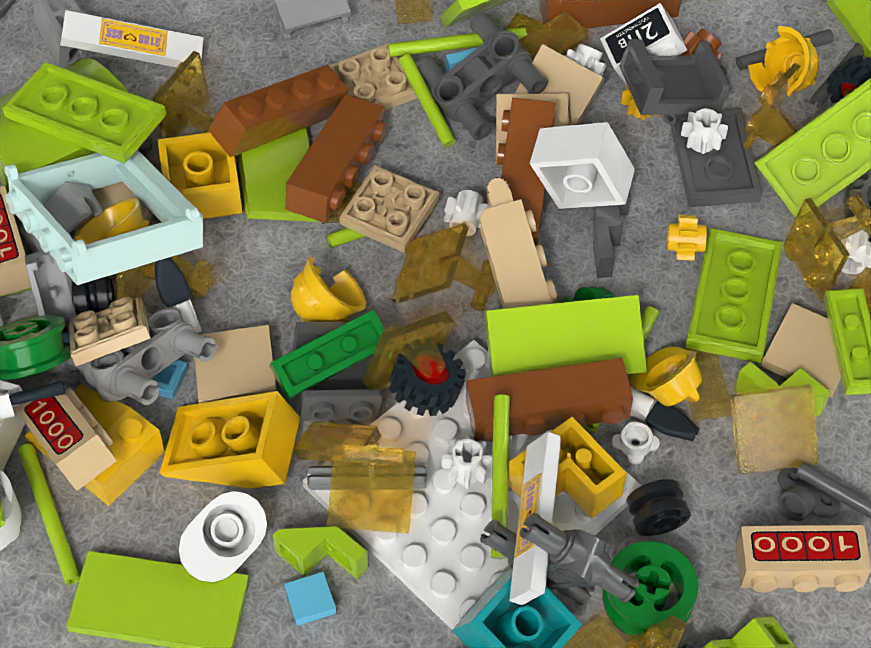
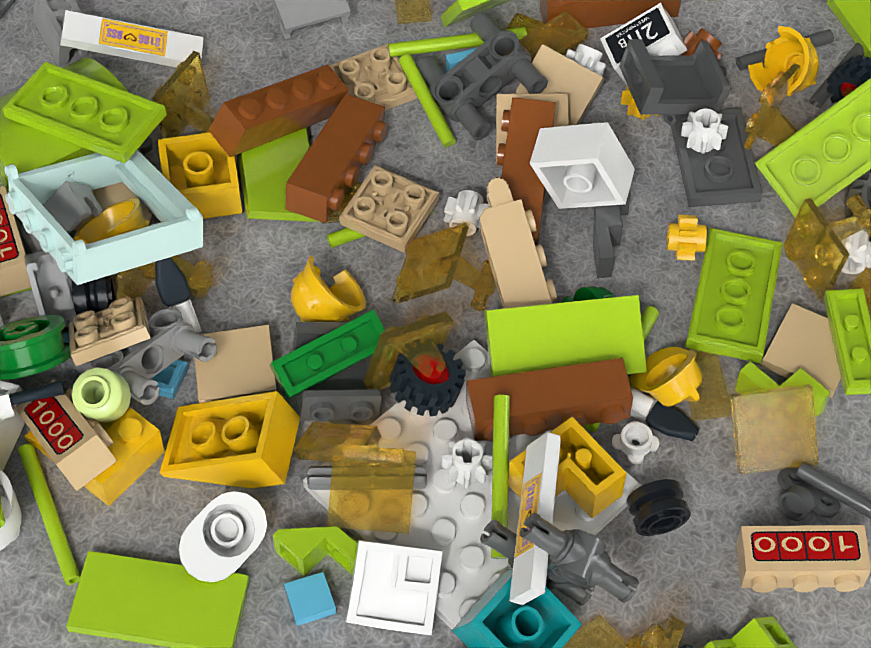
(101, 395): none -> yellowish green head
(394, 587): none -> white plate
(656, 568): green wheel -> none

